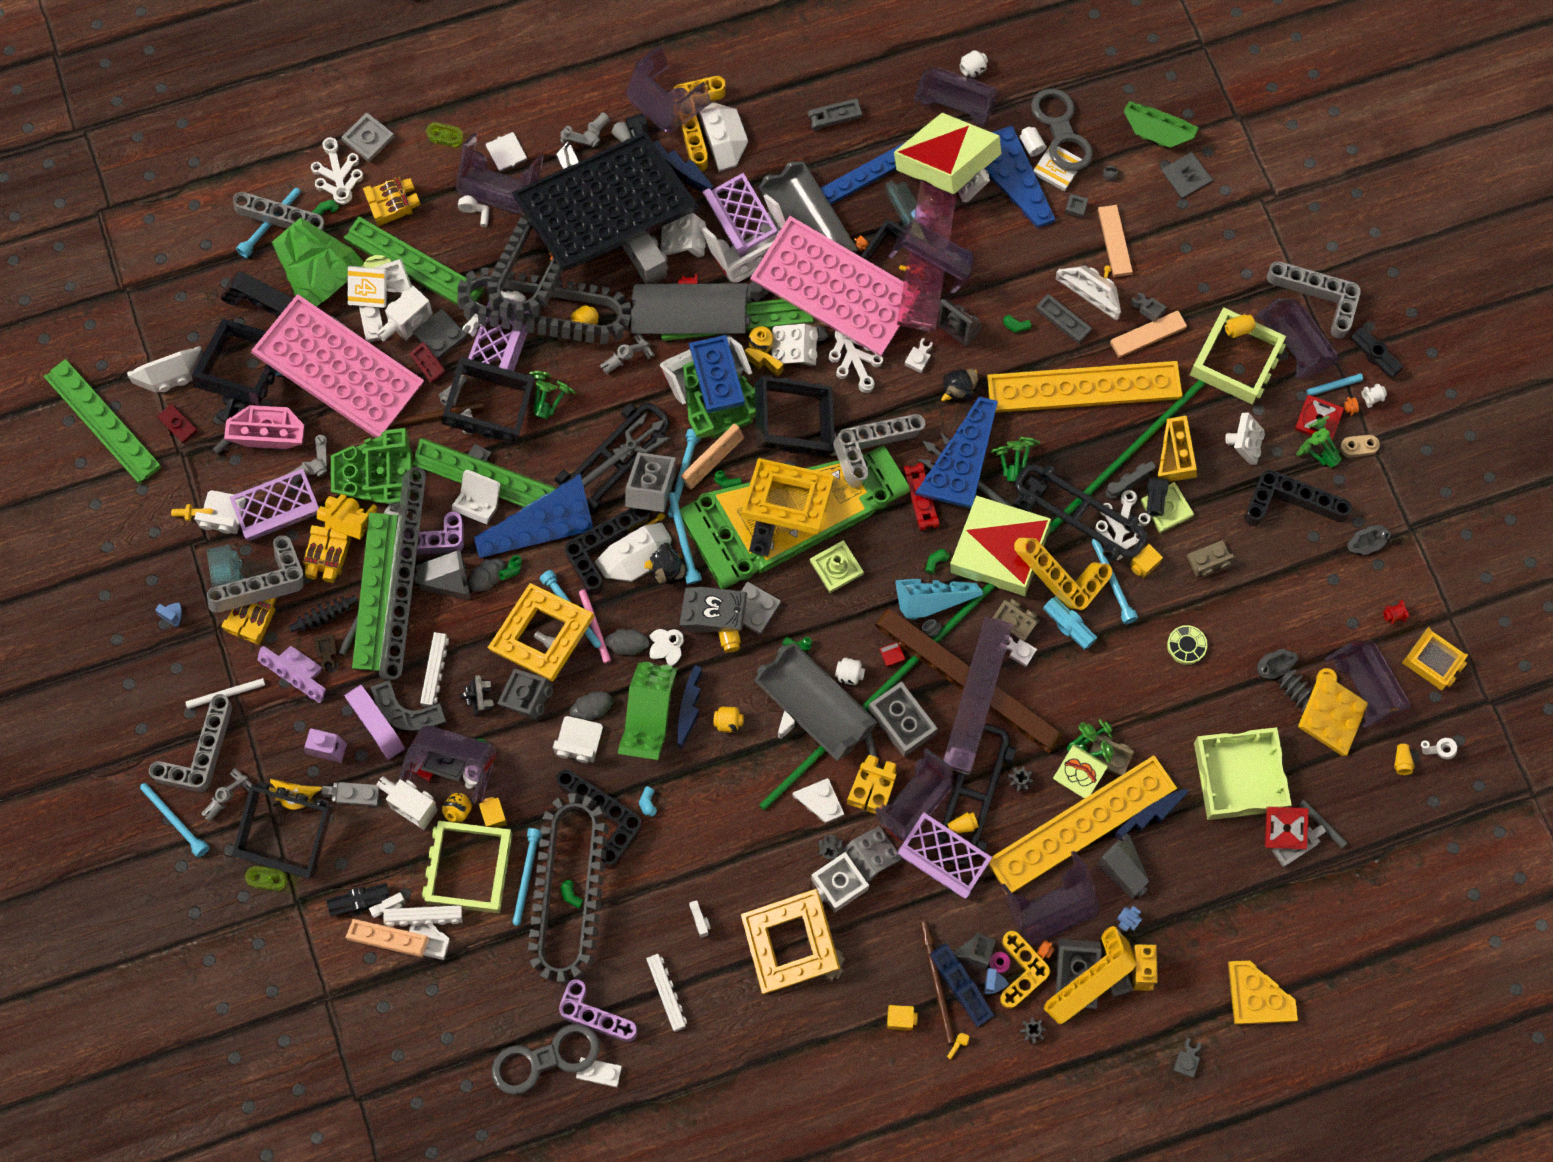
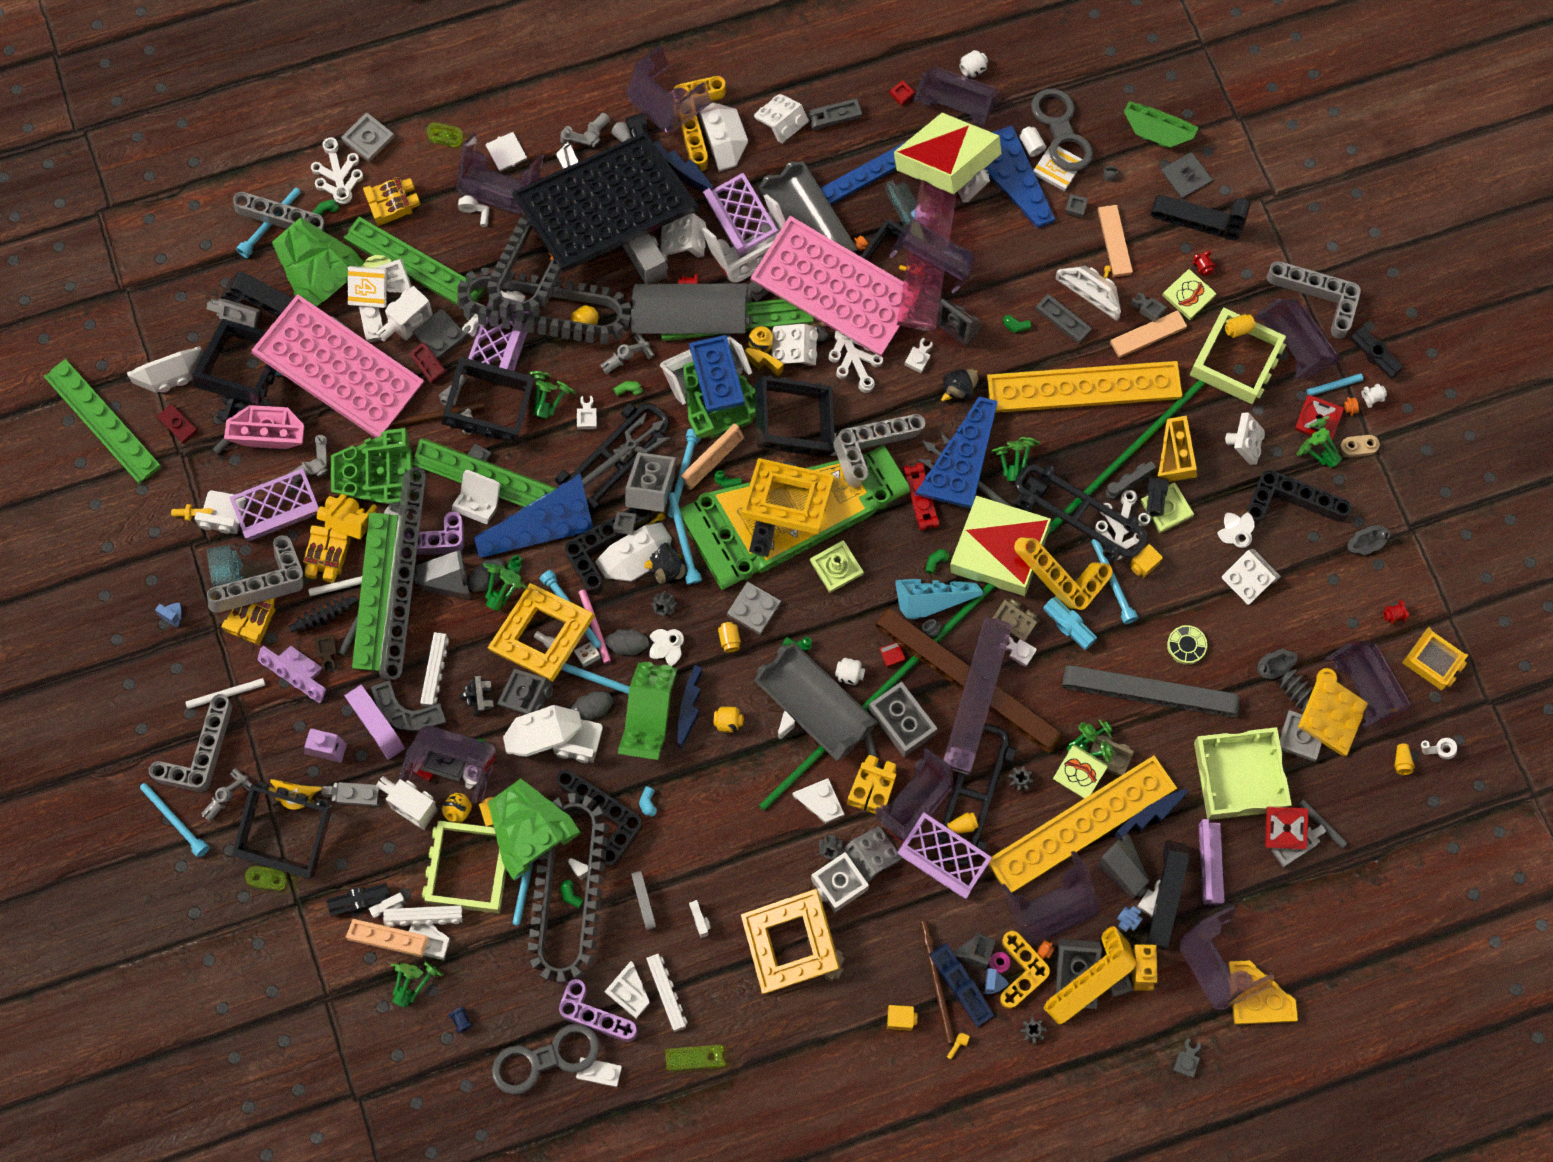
(234, 312): none -> light grey hinge
(335, 586): none -> white bar
(402, 994): none -> plant
(460, 1020): none -> dark blue bush
(497, 598): none -> plant
(527, 826): none -> bright green wedge
(542, 730): none -> white wedge
(579, 868): none -> white slope
(587, 416): none -> white plate
(587, 654): none -> white slope
(595, 678): none -> medium azure piece
(625, 523): none -> dark grey plate
(628, 386): none -> bright green arm
(629, 991): none -> white wing
(643, 900): none -> light grey beam
(663, 604): none -> dark grey gear
(694, 1057): none -> clear neon green plate
(712, 610): dark grey slope -> none
(783, 116): none -> white bracket
(902, 93): none -> red tile
(1148, 901): none -> white plate
(1151, 691): none -> dark grey beam
(1168, 896): none -> black beam
(1189, 294): none -> yellowish green tile
(1202, 218): none -> black beam
(1204, 263): none -> red brick
(1209, 968): none -> windscreen
(1210, 558): dark tan bracket -> none
(1211, 863): none -> lavender fence
(1237, 526): none -> white plate
(1250, 576): none -> white bracket
(1296, 740): none -> light grey plate

